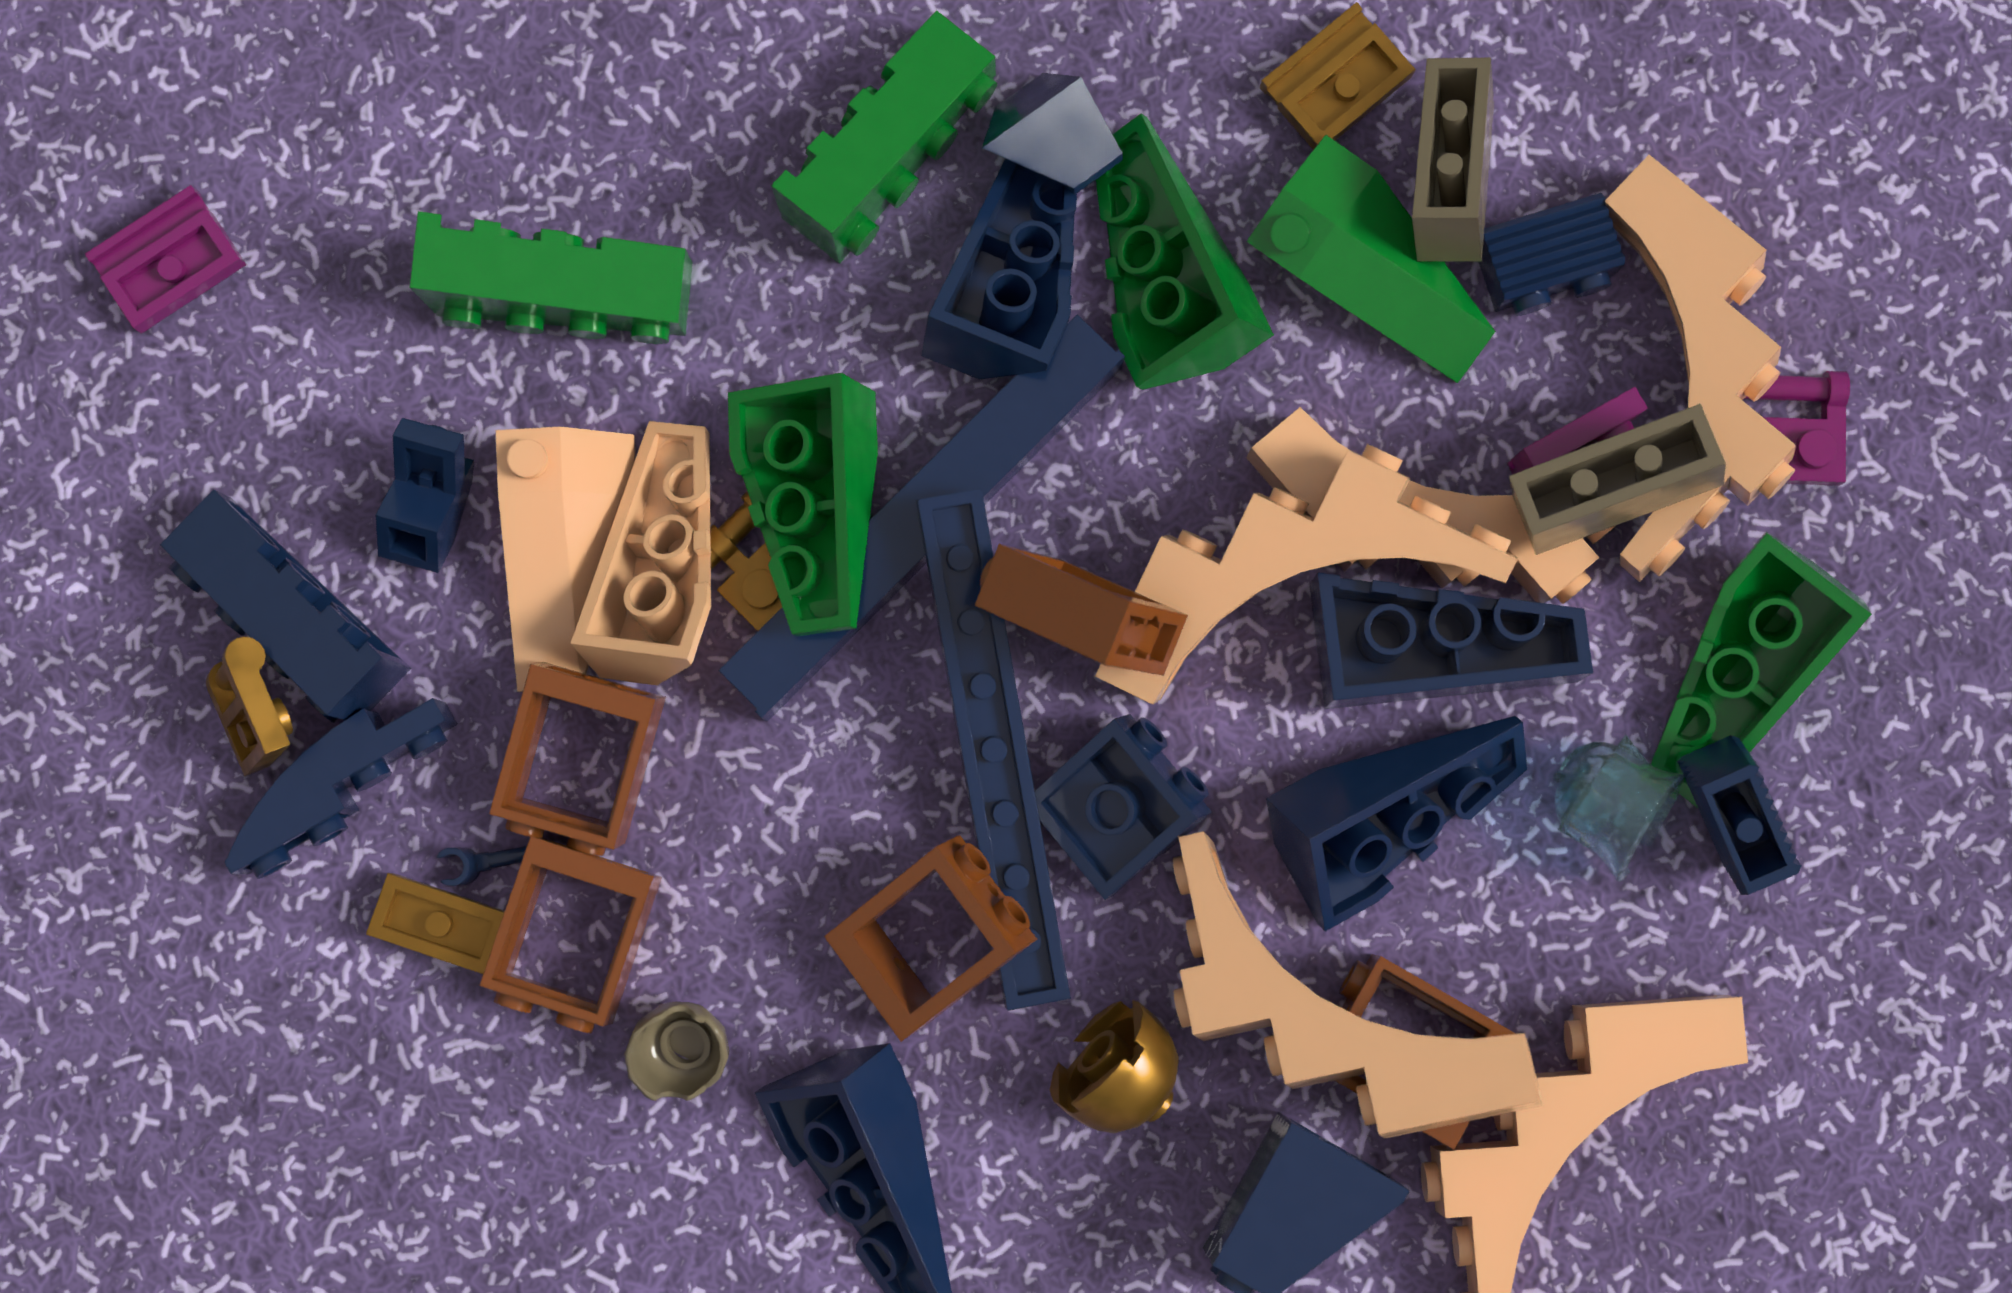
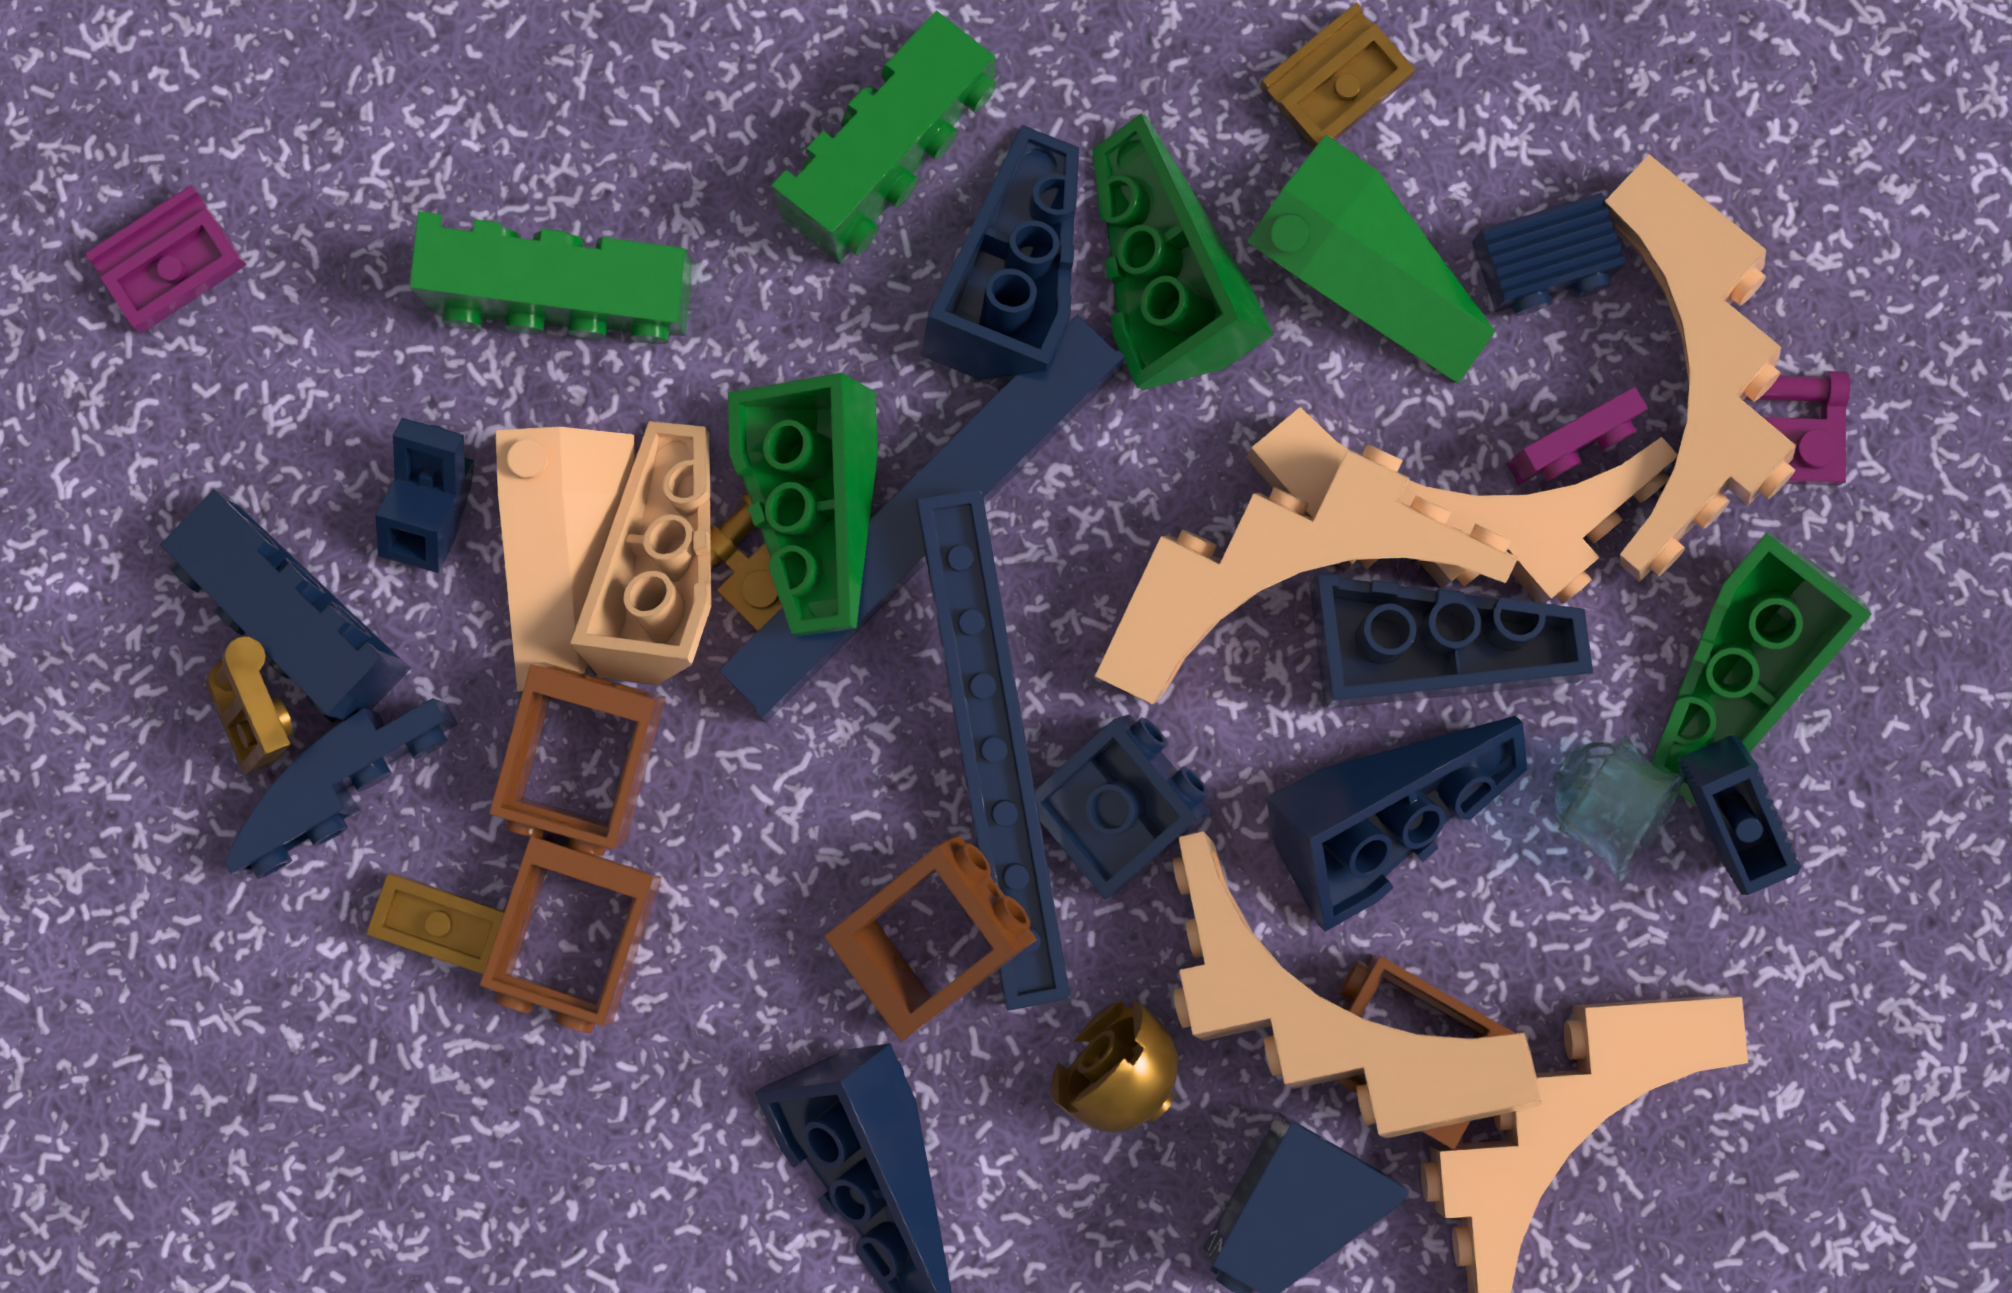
(479, 862): dark blue hand -> none
(679, 1029): dark tan hair -> none
(1054, 131): slope -> none
(1080, 610): dark orange window -> none
(1453, 159): dark tan brick -> none
(1618, 479): dark tan brick -> none

